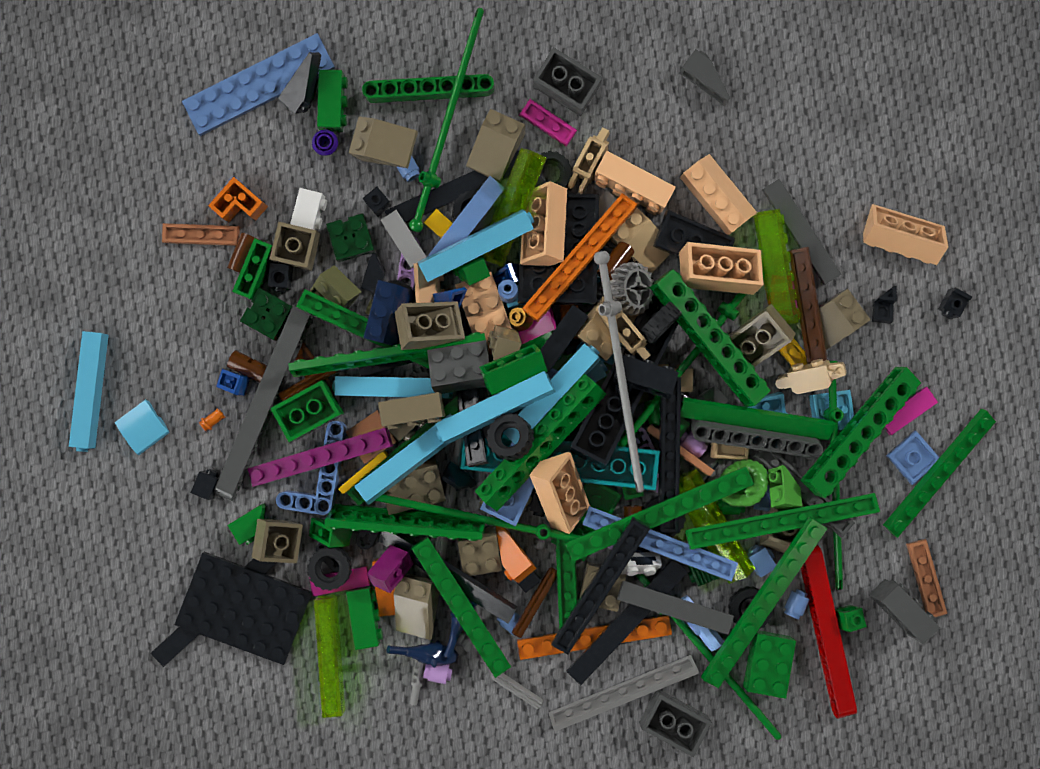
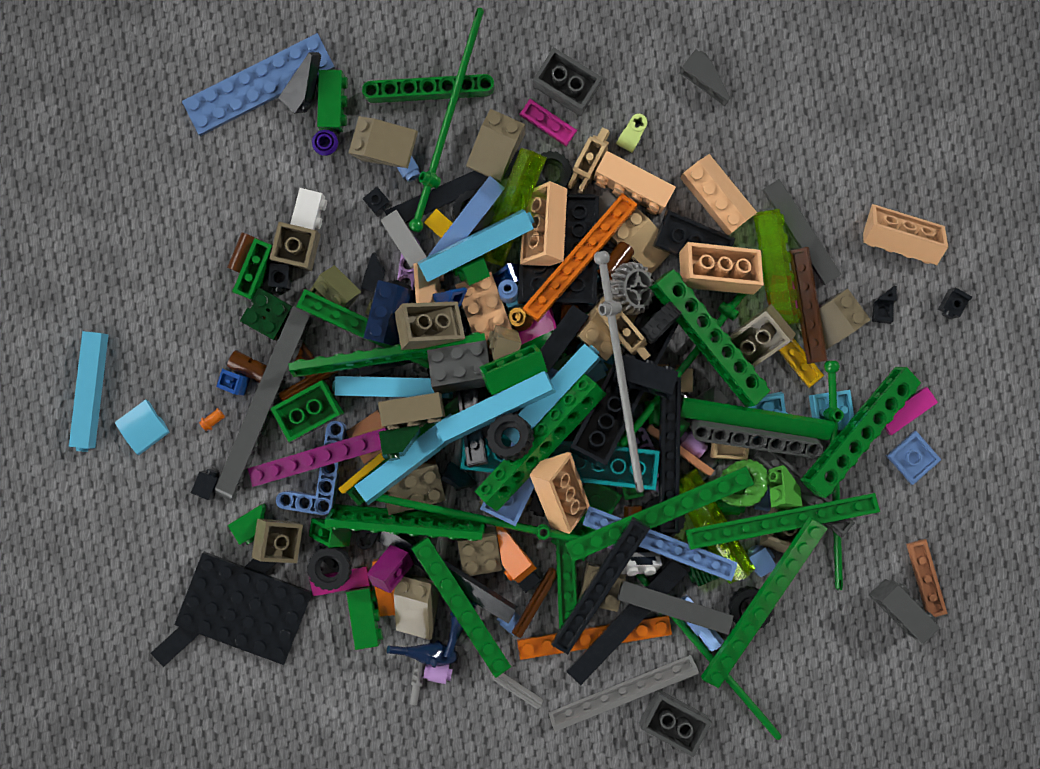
(200, 234): nougat tile -> none
(234, 198): orange brick -> none
(329, 656): clear neon green brick -> none
(353, 246): dark green piece -> none
(398, 441): none -> dark green slope
(631, 135): none -> yellowish green piece
(769, 664): green brick -> none
(796, 604): medium blue brick -> none
(811, 376): tan hinge -> none
(828, 635): red beam -> none
(850, 618): green brick -> none
(939, 473): green plate -> none

